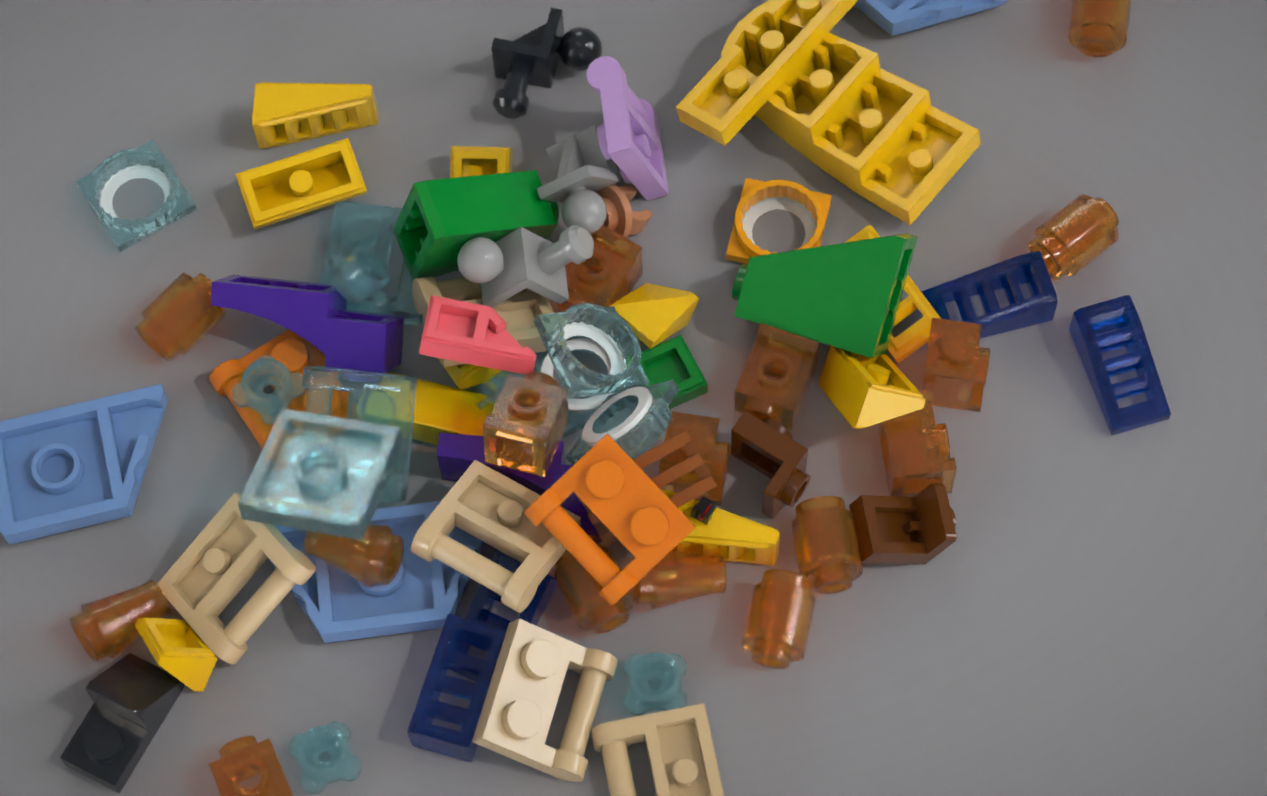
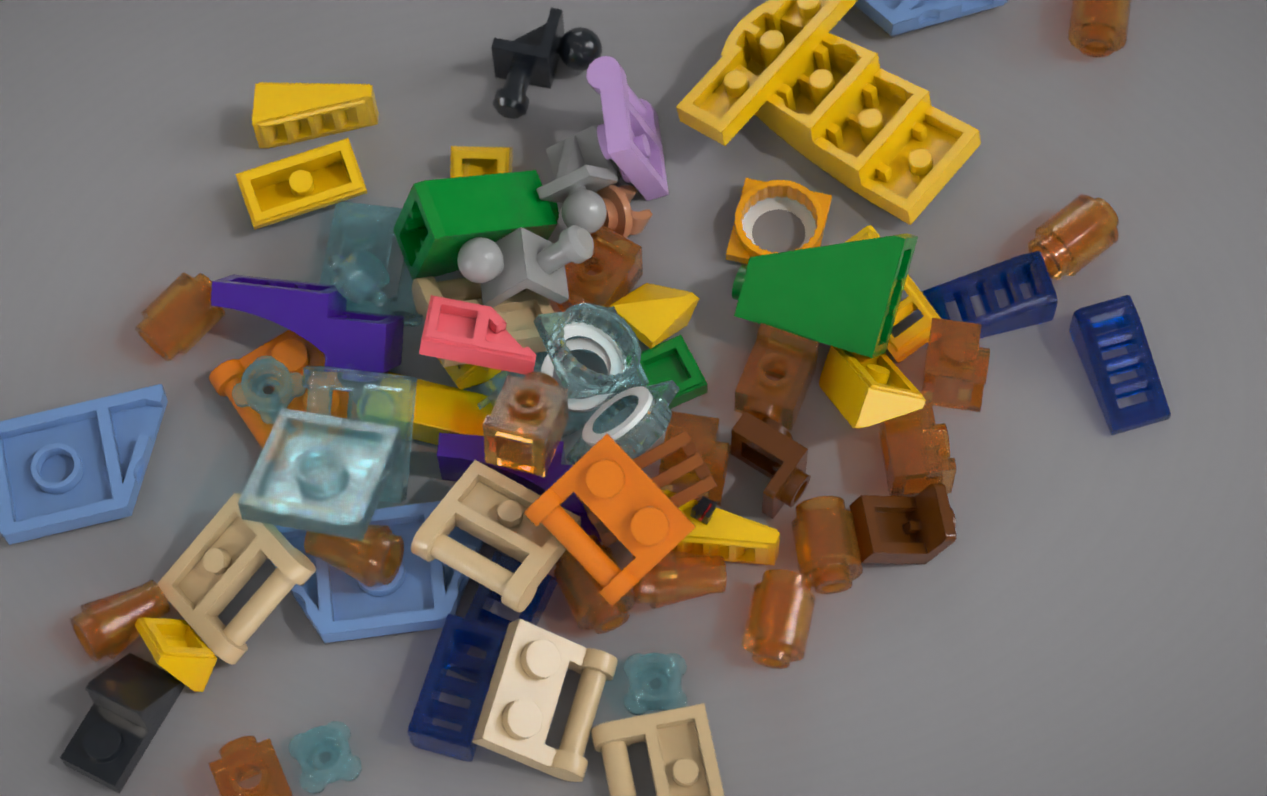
(123, 166): clear light blue piece -> none

